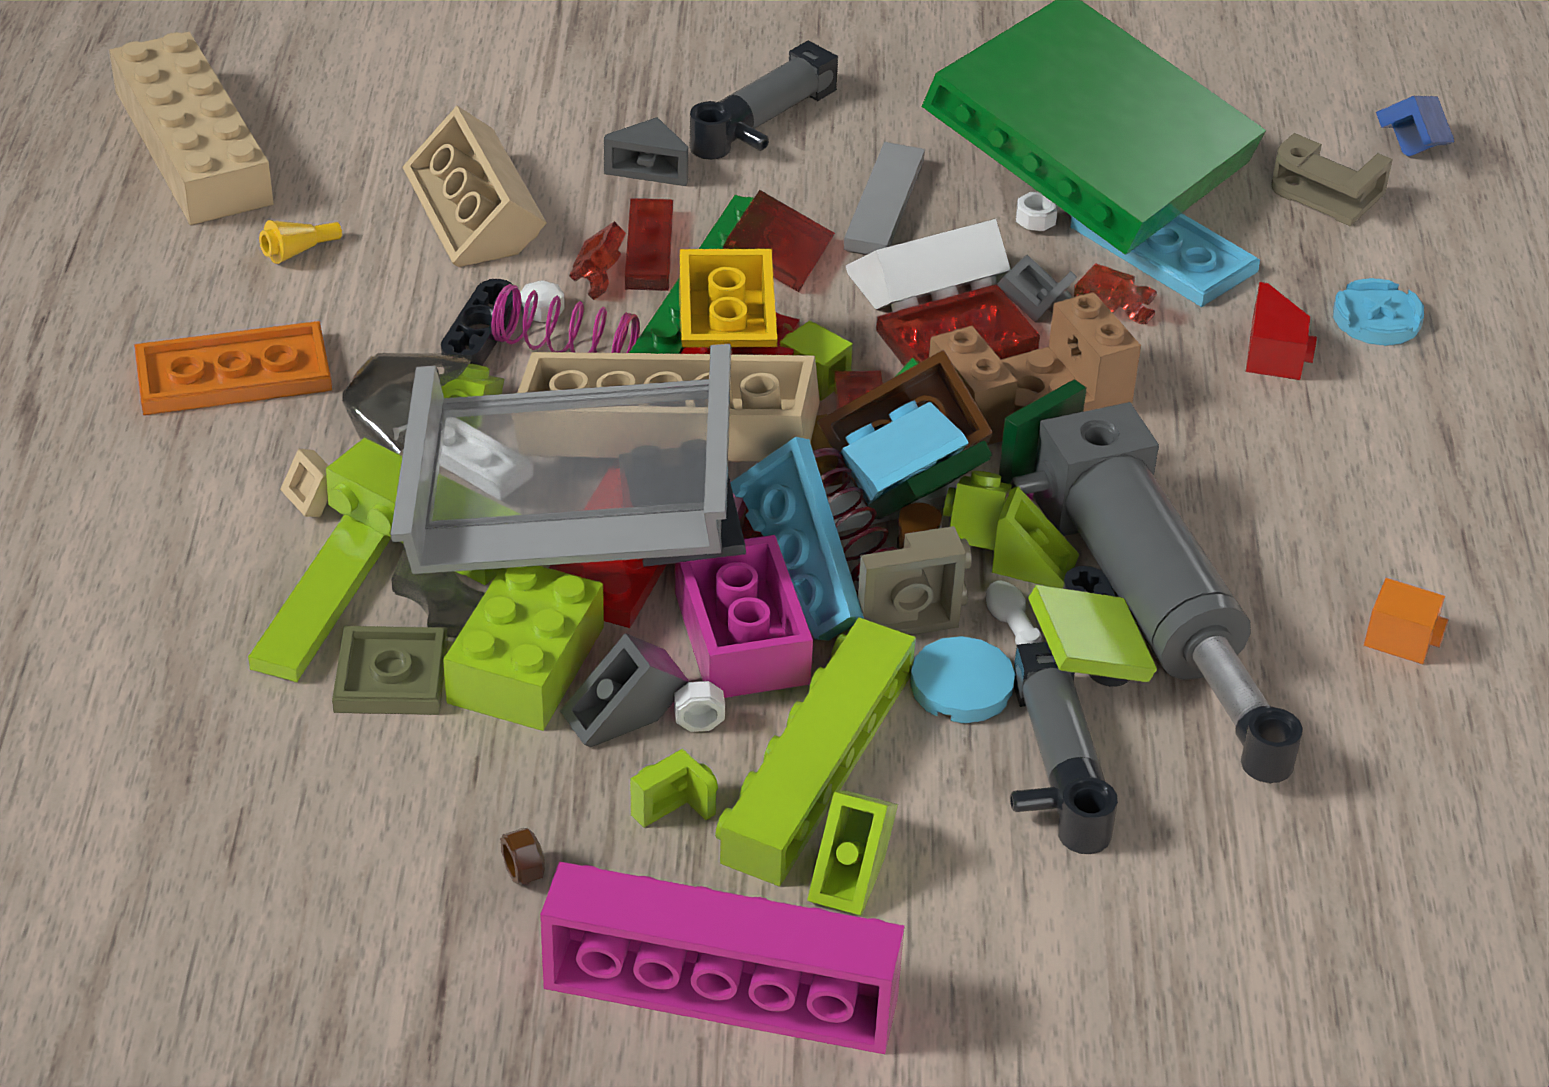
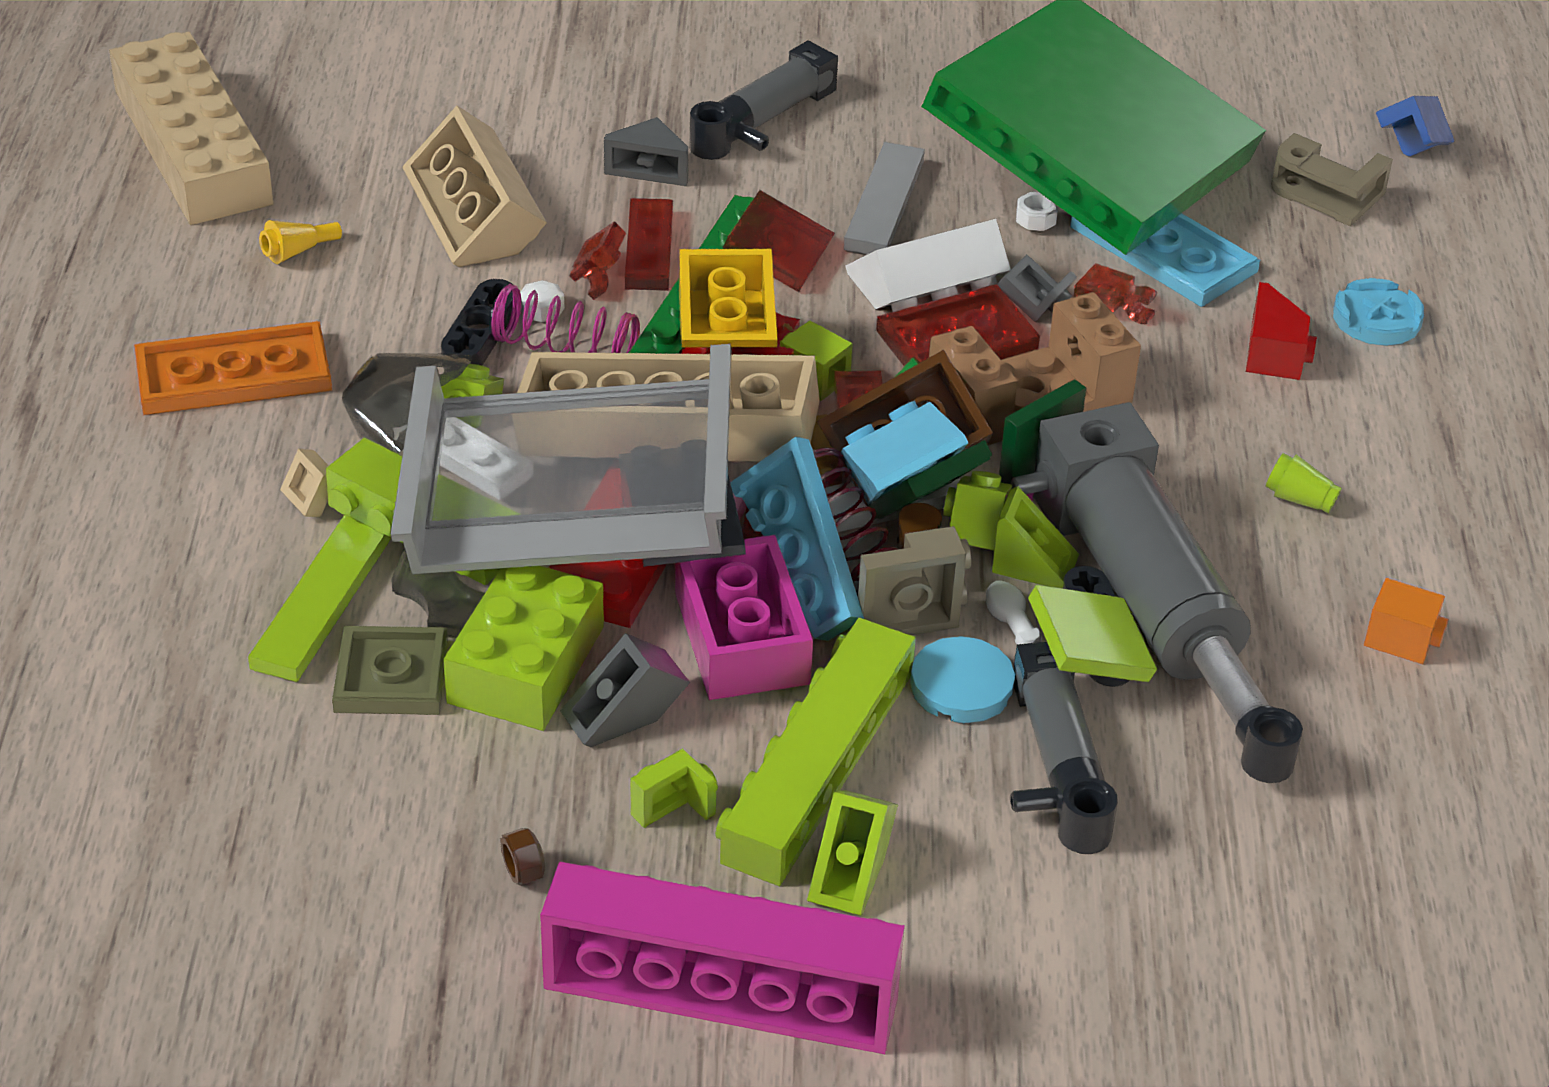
(699, 706): white tile -> none
(1302, 484): none -> lime cone

